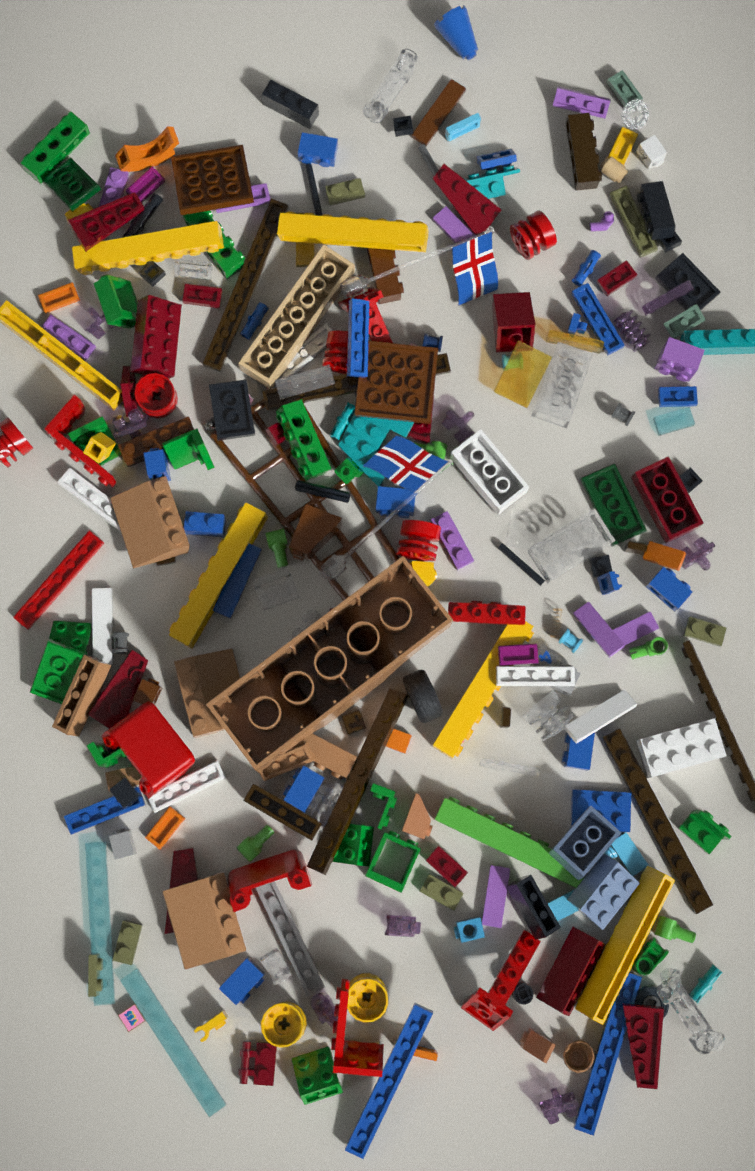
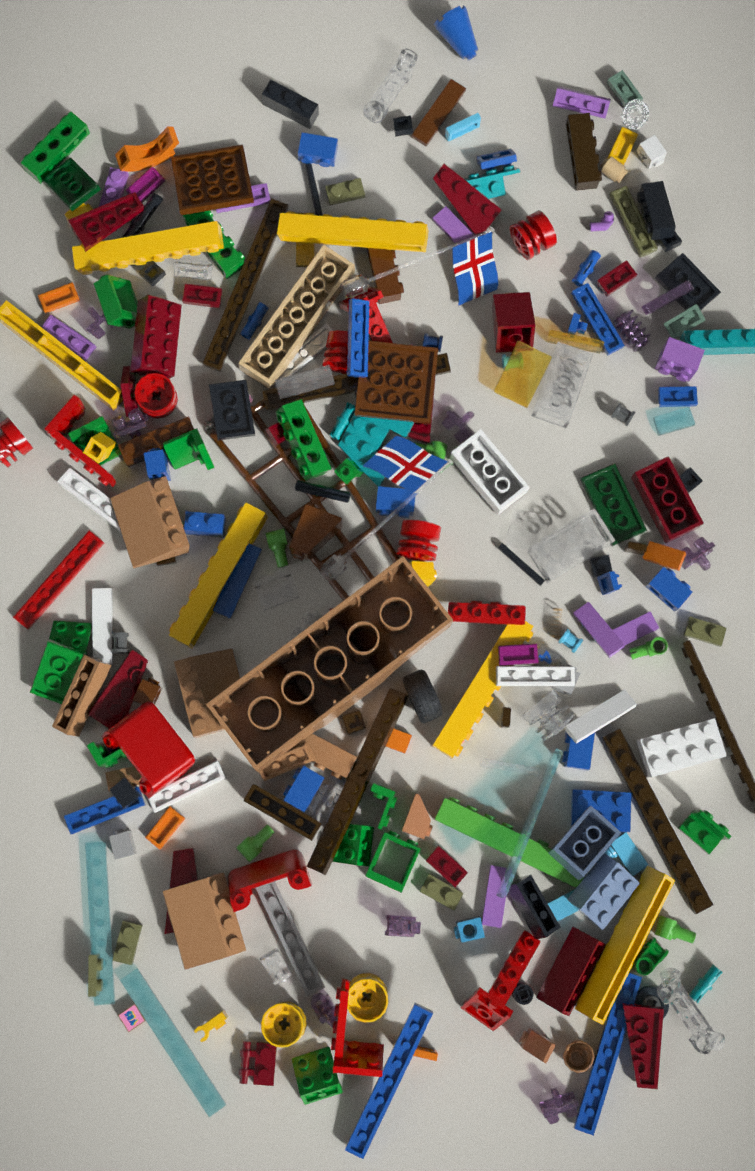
(242, 981): blue brick -> none
(427, 157): dark grey bar -> none
(453, 541): medium lavender plate -> none
(529, 824): none -> clear light blue tile

